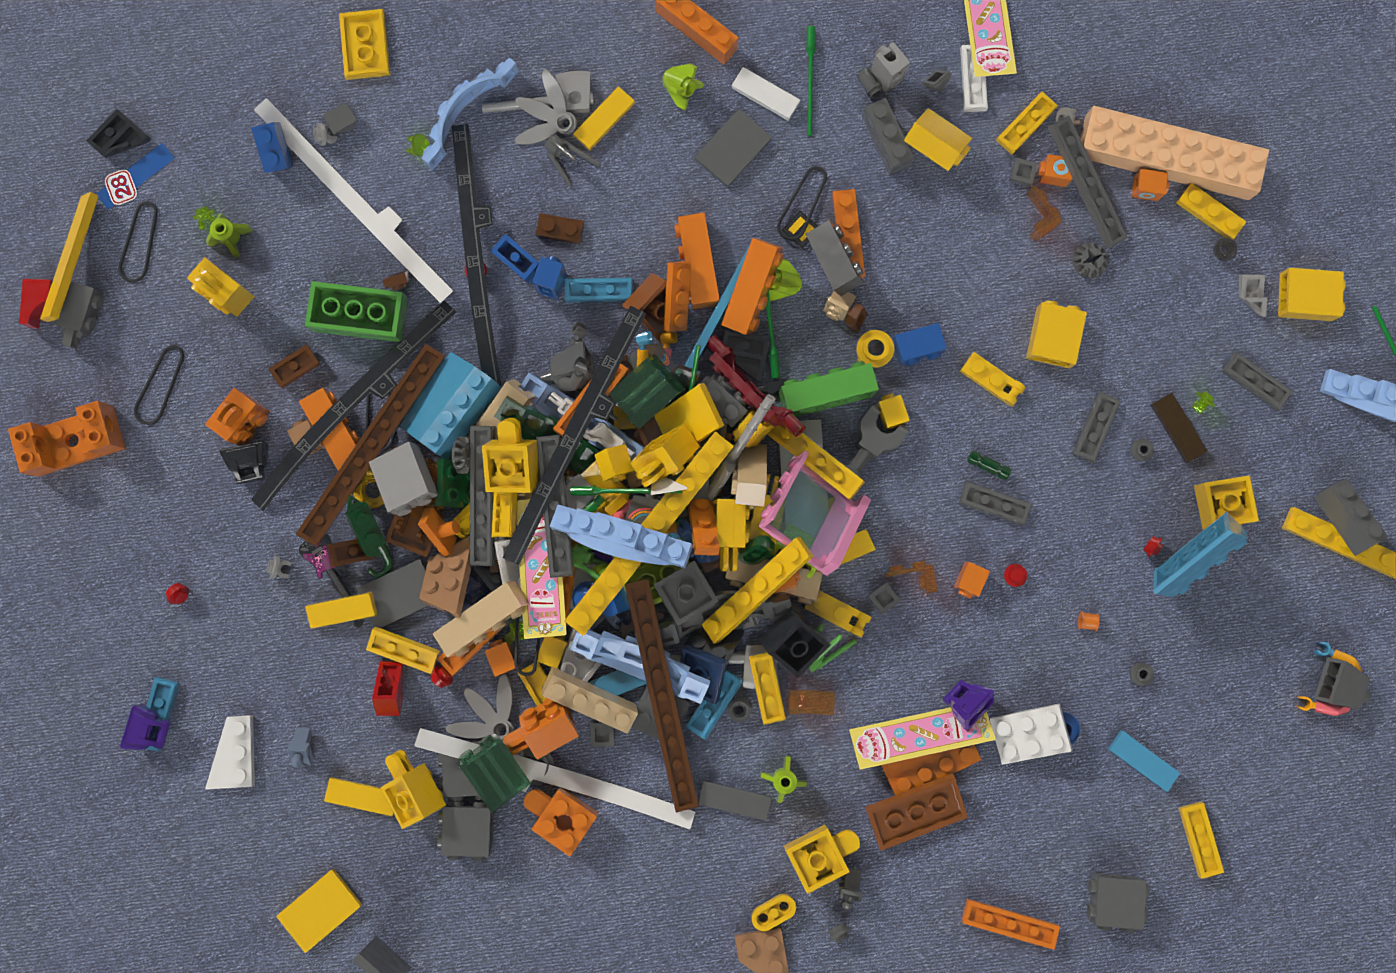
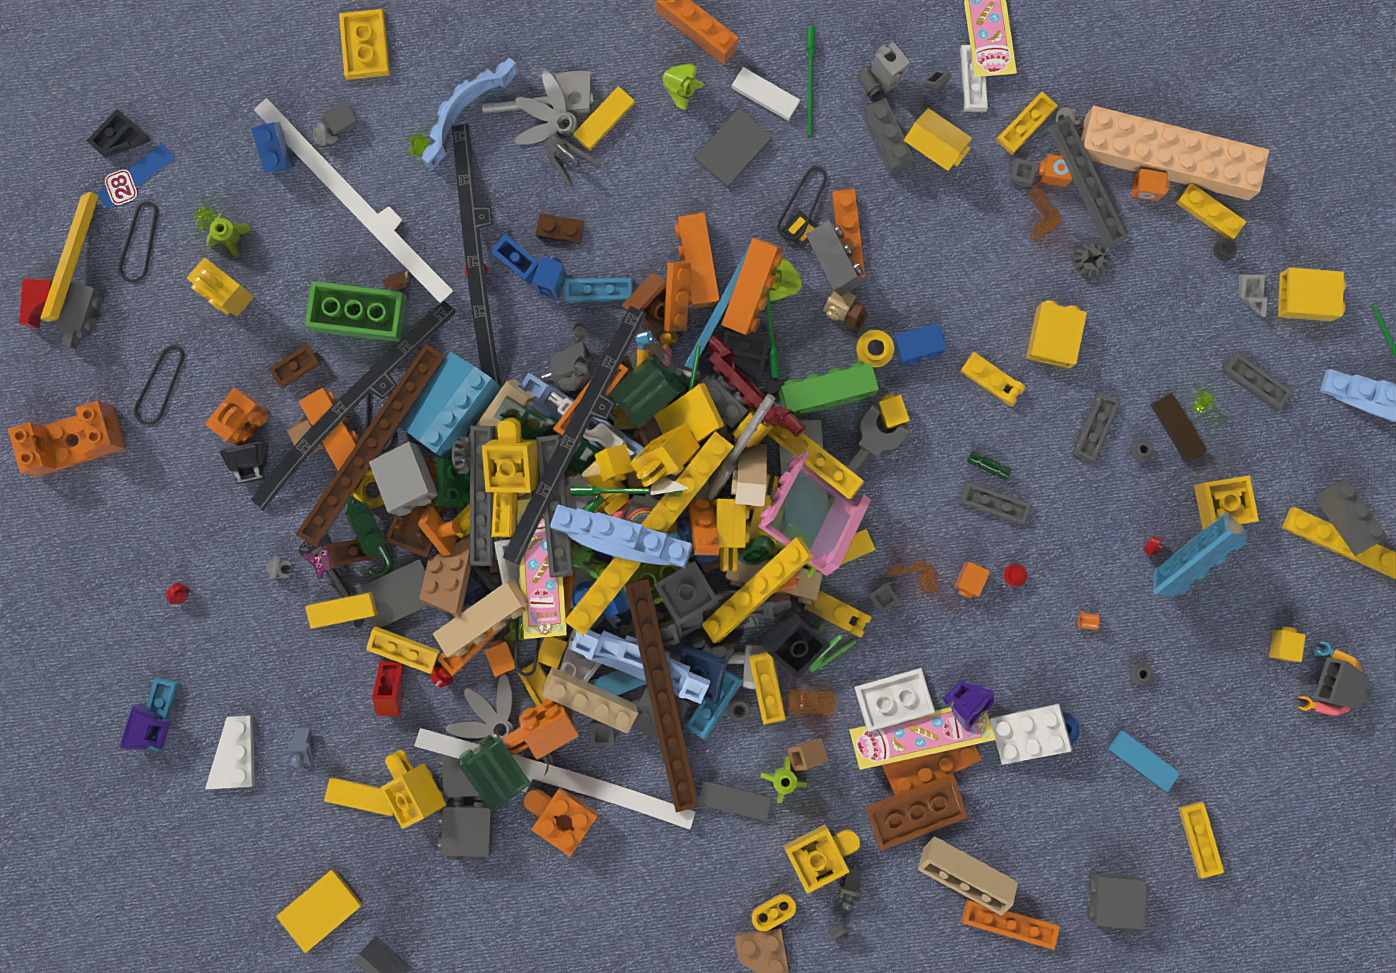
(807, 754): none -> medium nougat brick
(894, 700): none -> white tile
(968, 876): none -> tan brick
(1287, 644): none -> yellow brick

